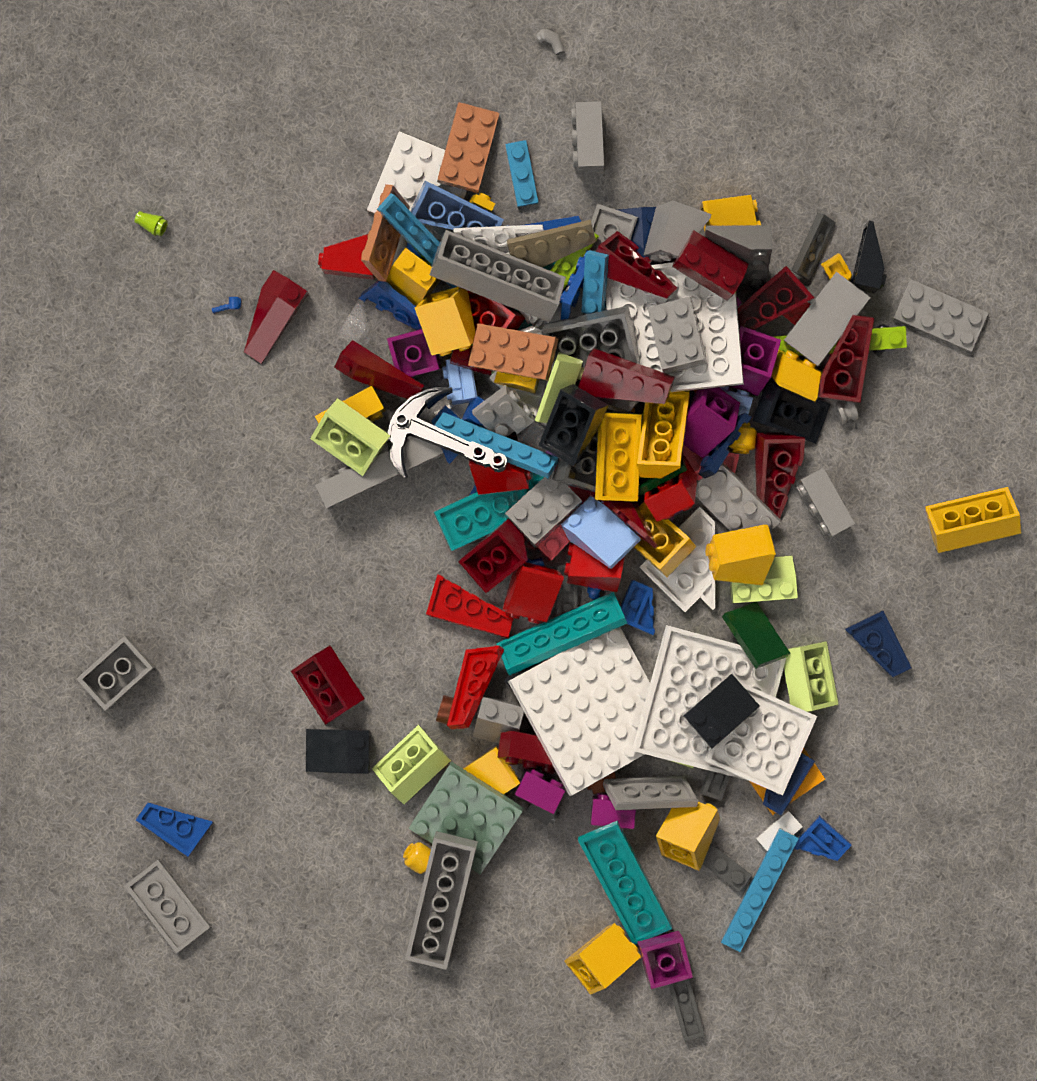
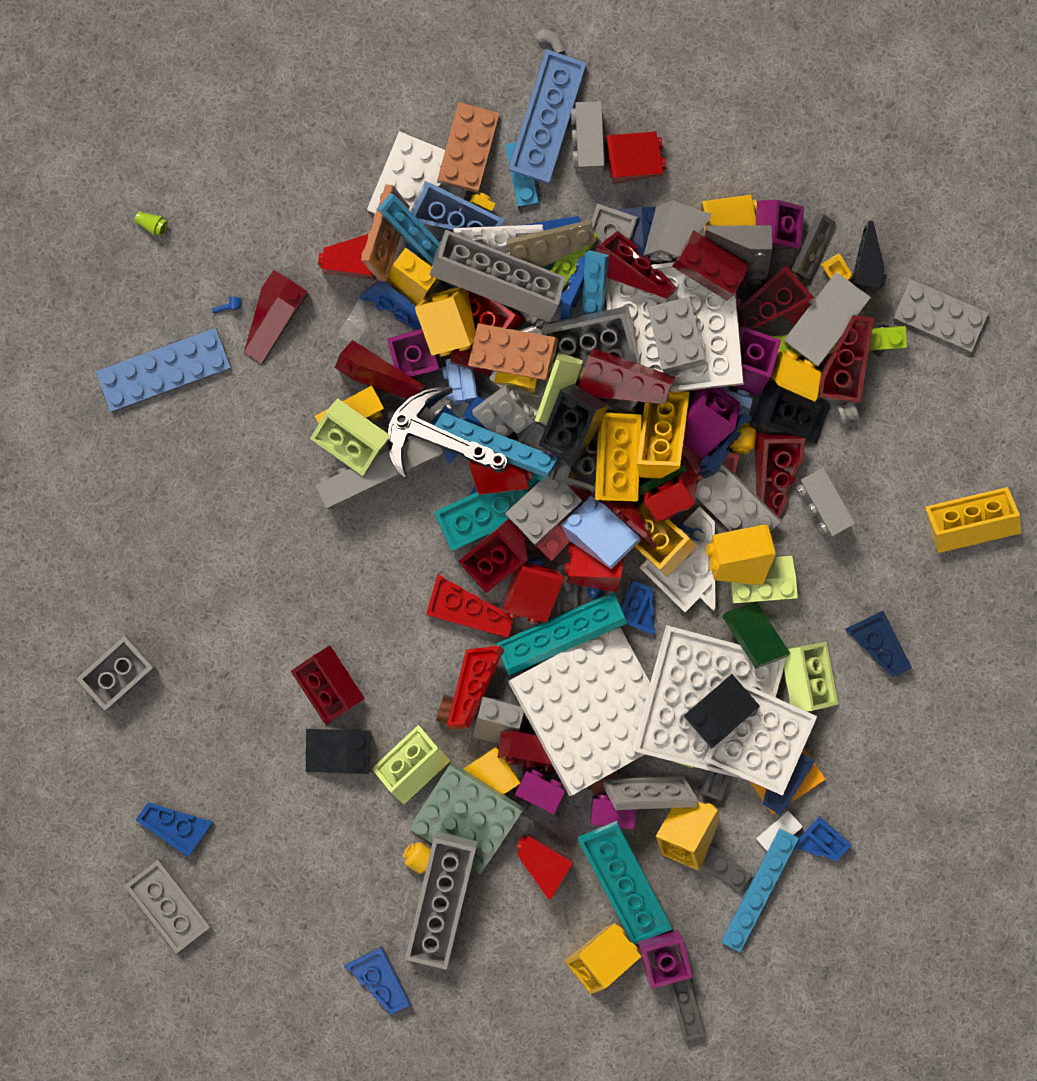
(163, 369): none -> medium blue plate
(380, 978): none -> blue wing
(543, 863): none -> red slope
(547, 116): none -> medium blue plate
(634, 156): none -> red slope
(689, 530): none -> blue hand
(785, 222): none -> magenta brick

